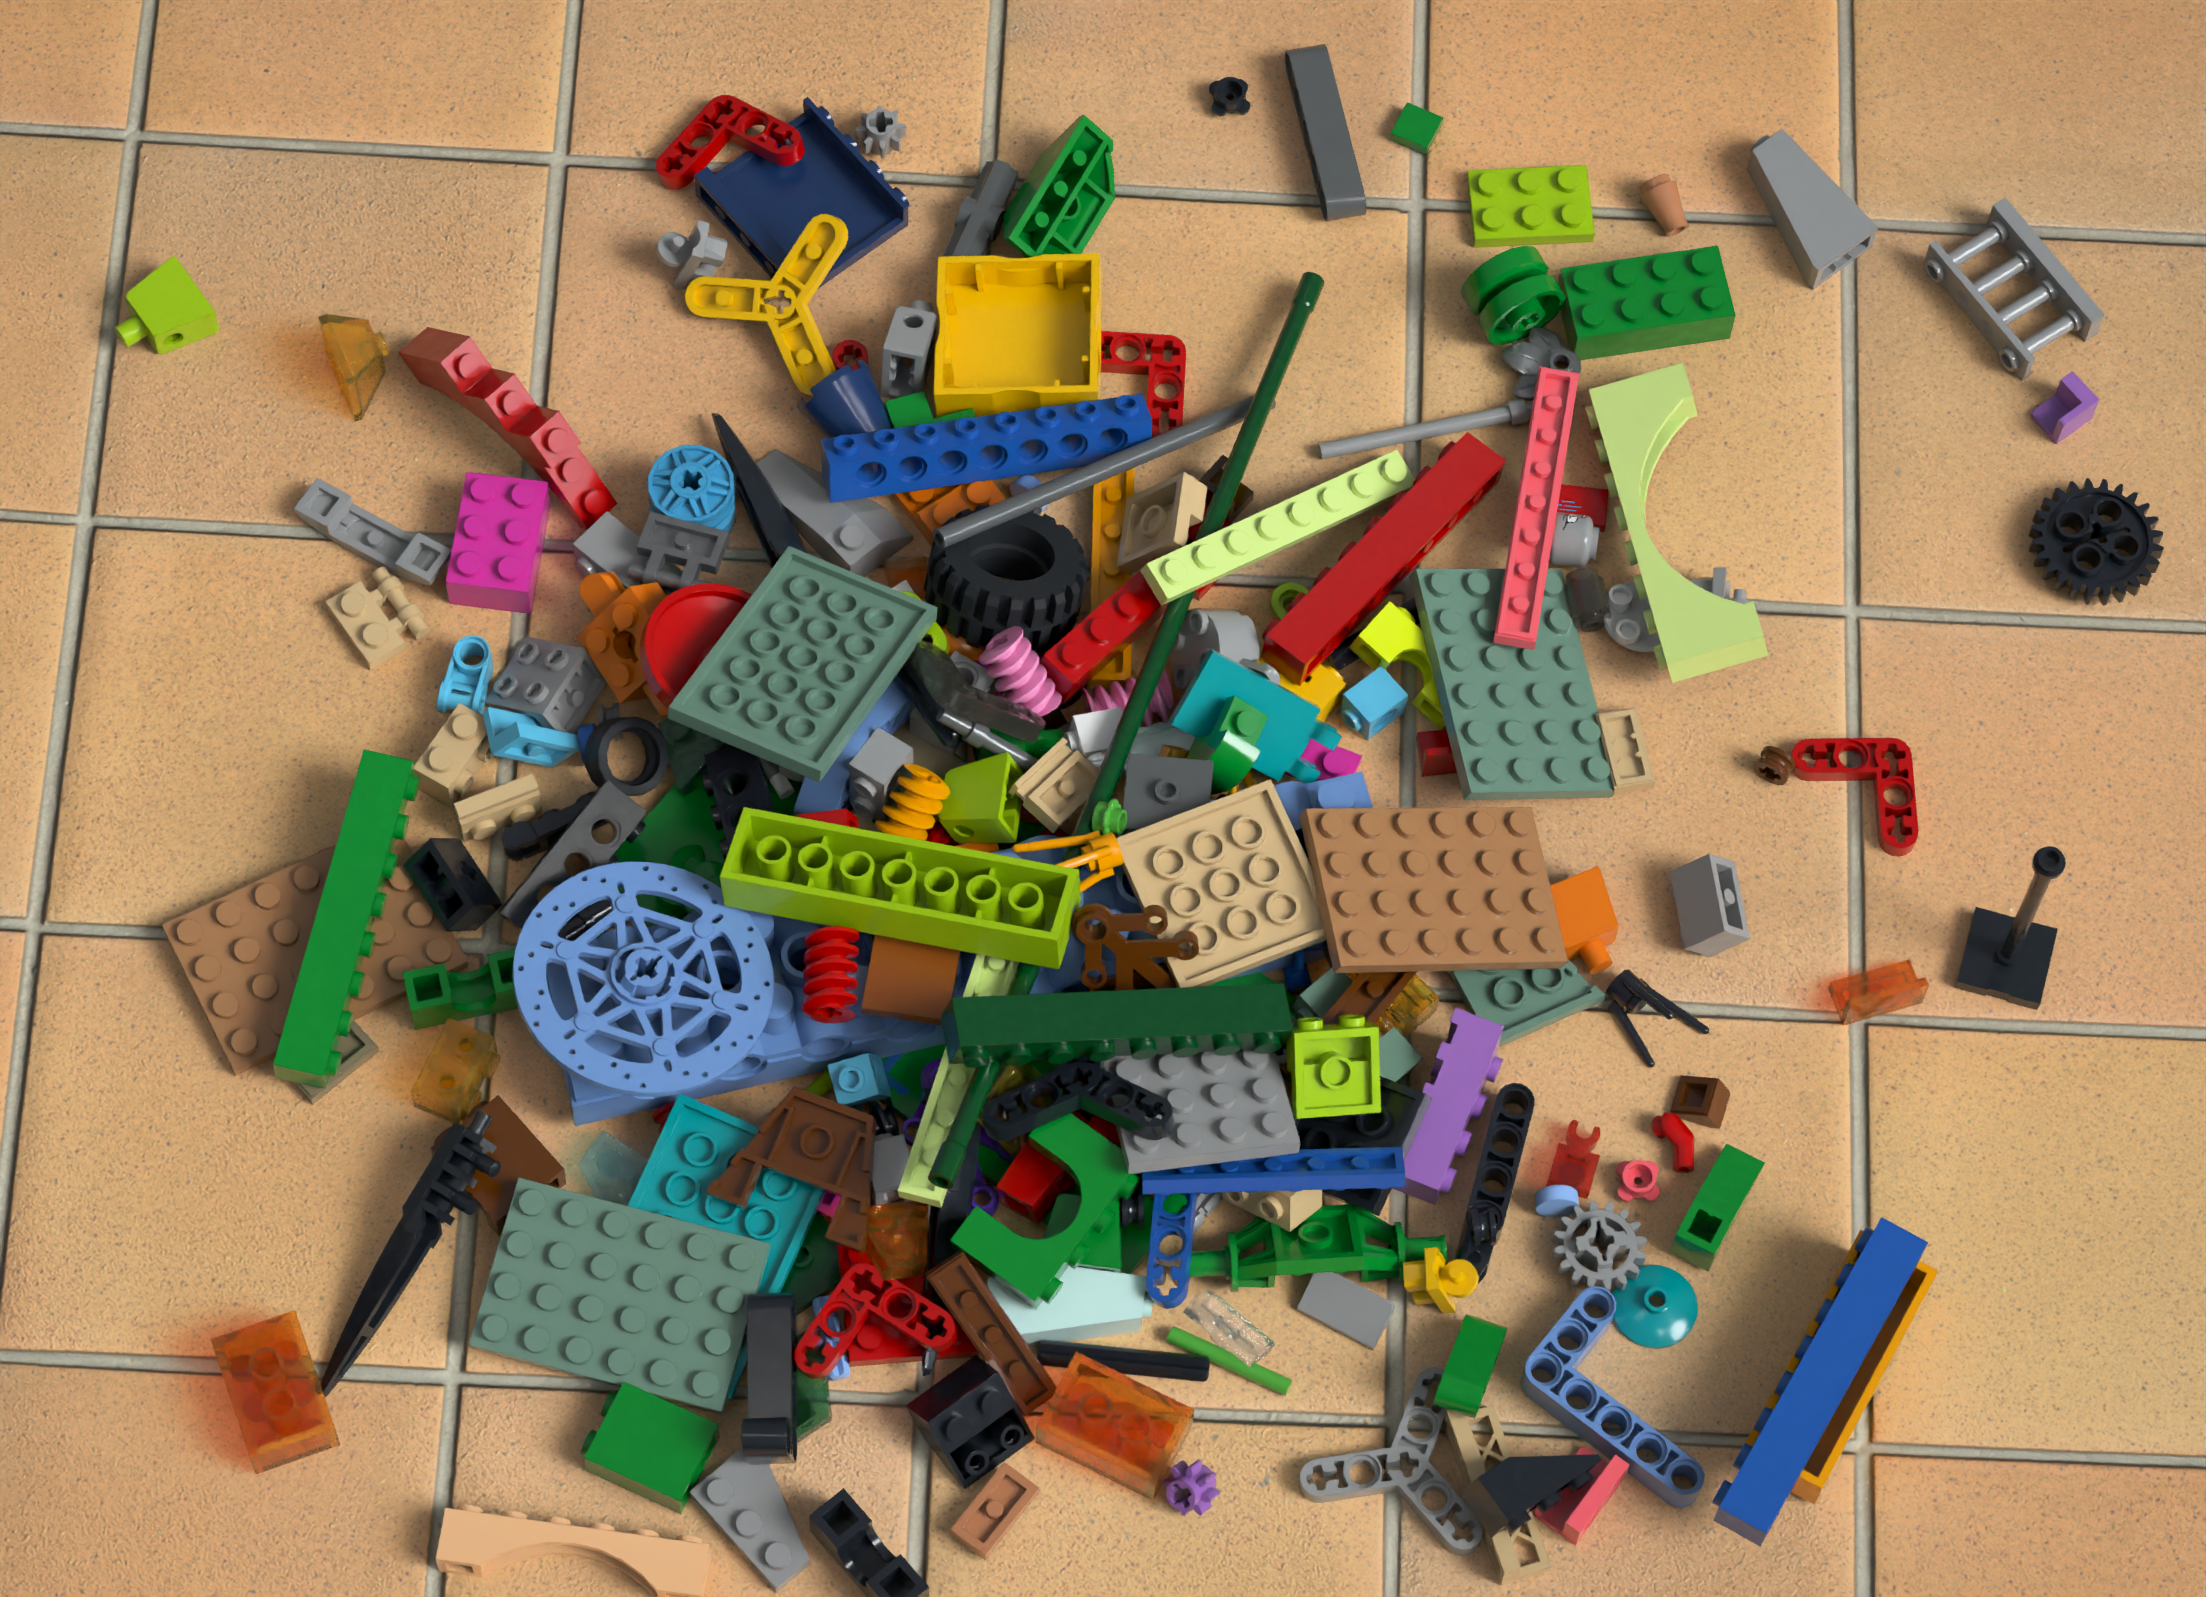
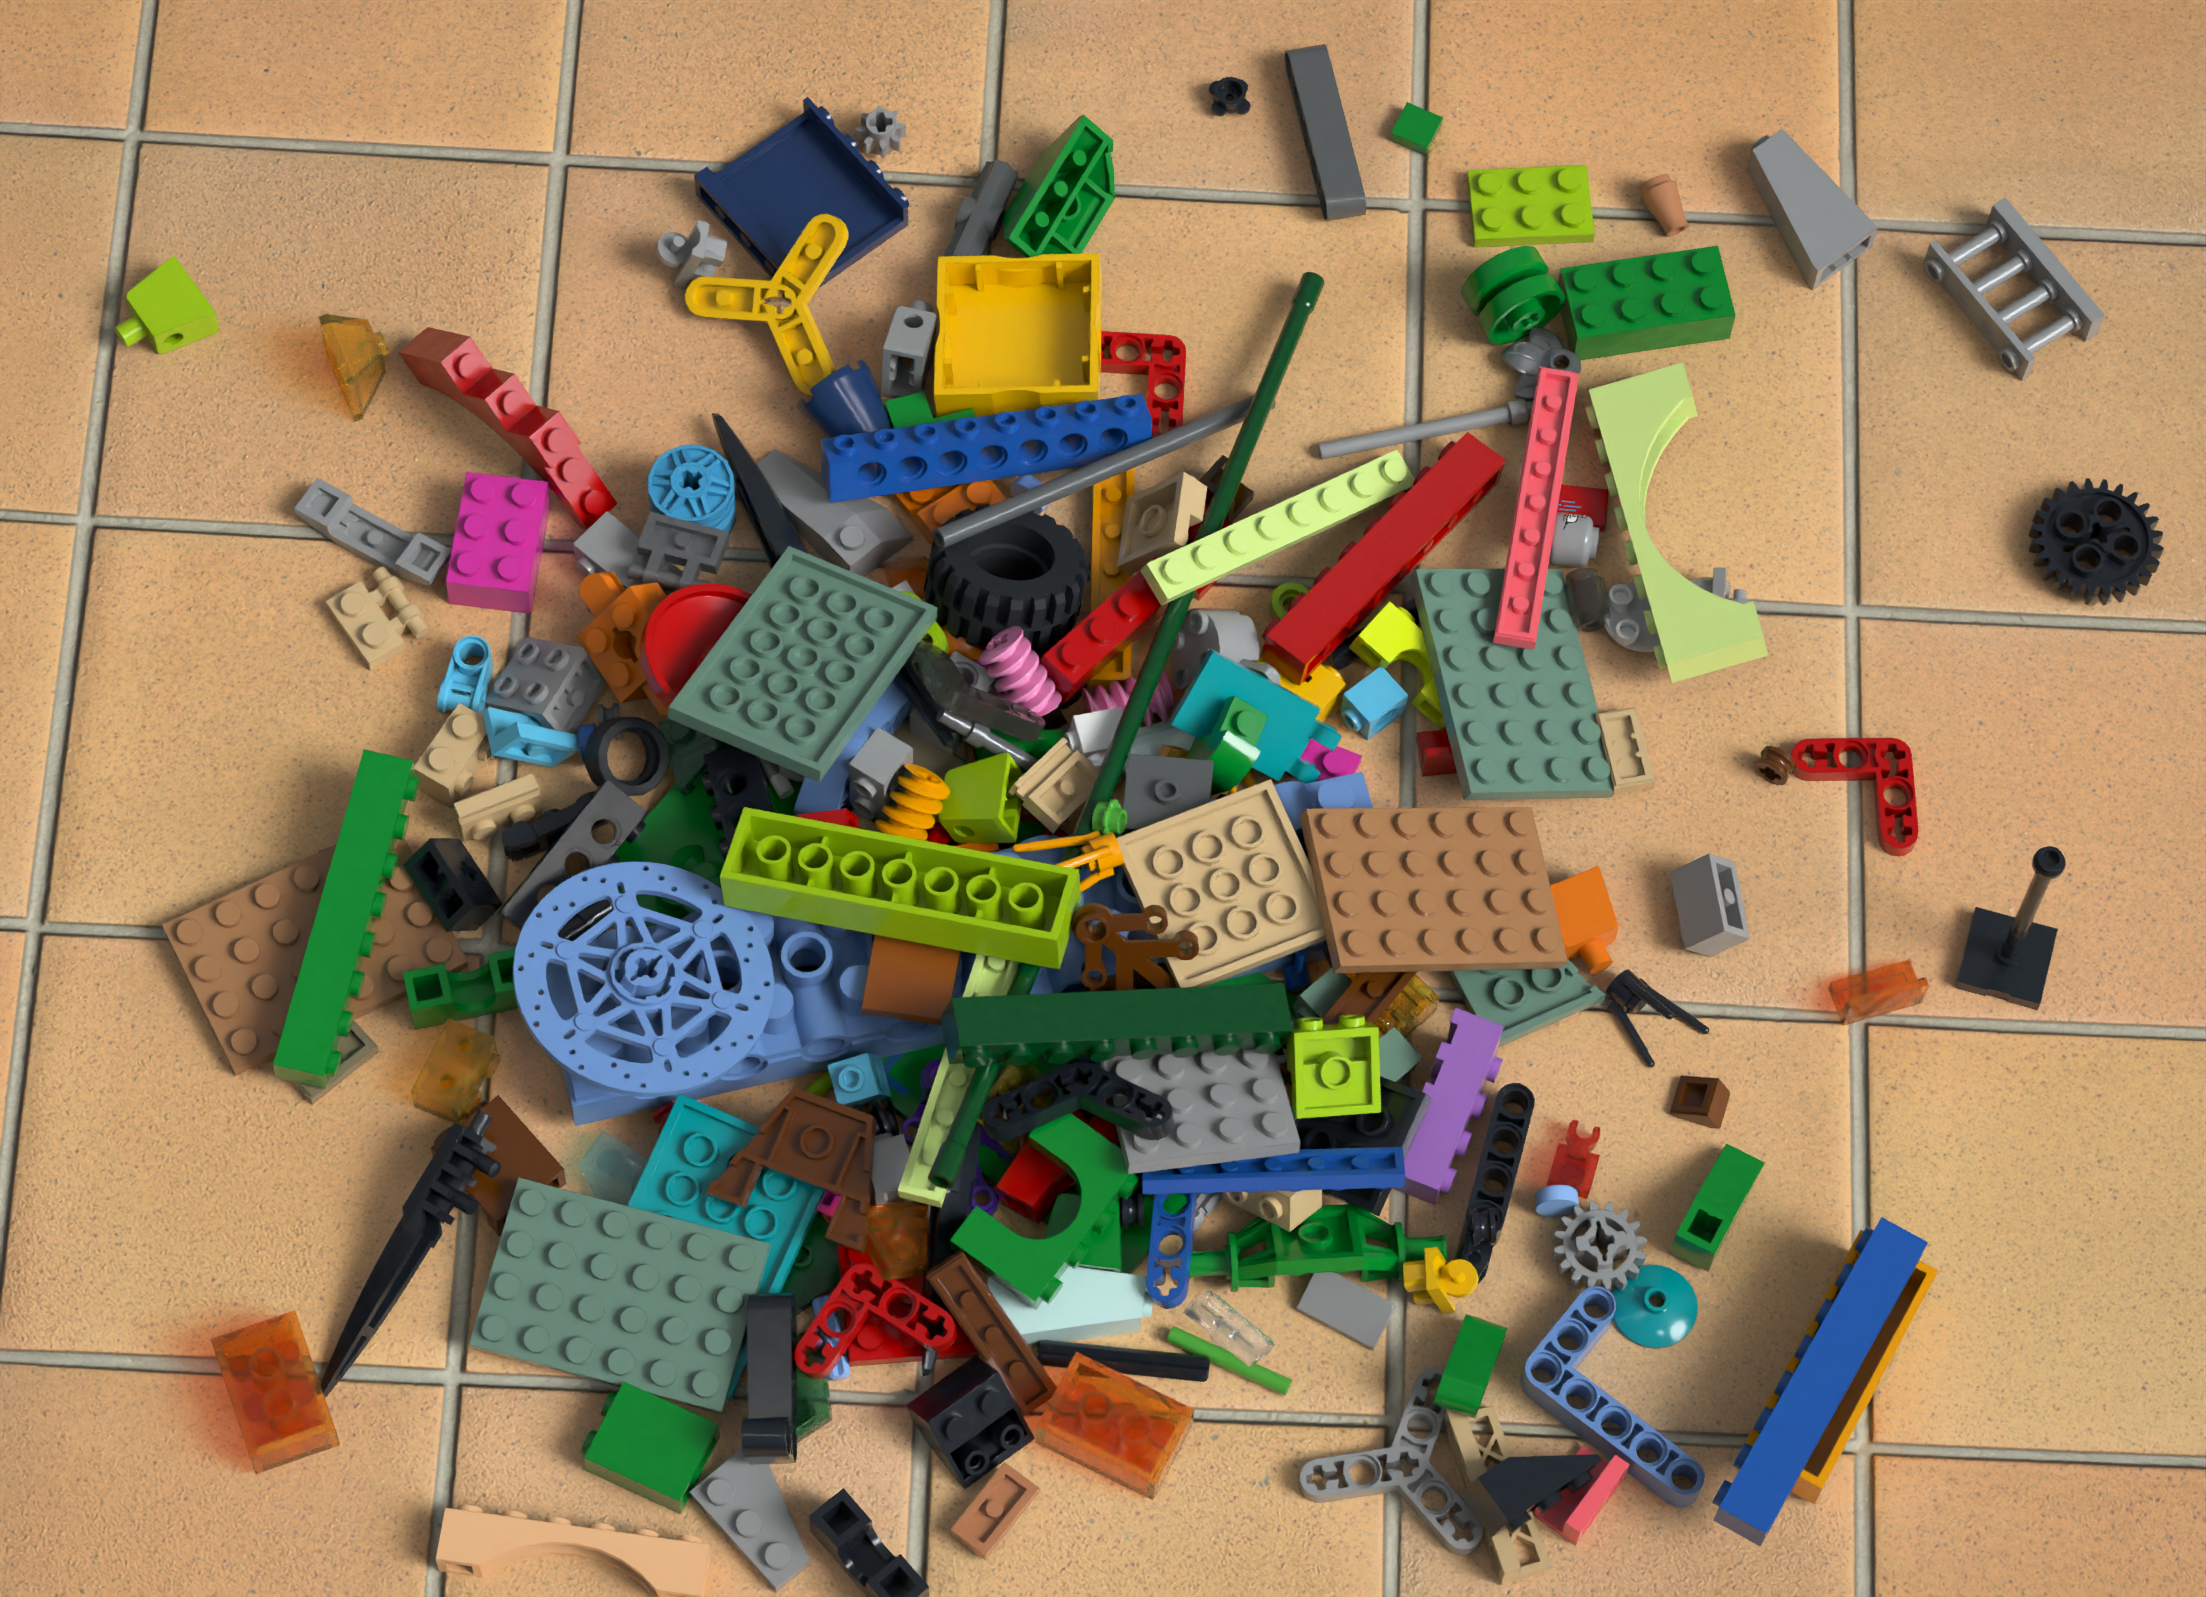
(730, 128): red beam -> none
(828, 974): red piece -> none
(849, 347): red bush -> none
(1191, 1487): medium lavender gear -> none
(1644, 1170): coral plate -> none
(1680, 1136): red arm -> none
(2067, 409): medium lavender panel -> none

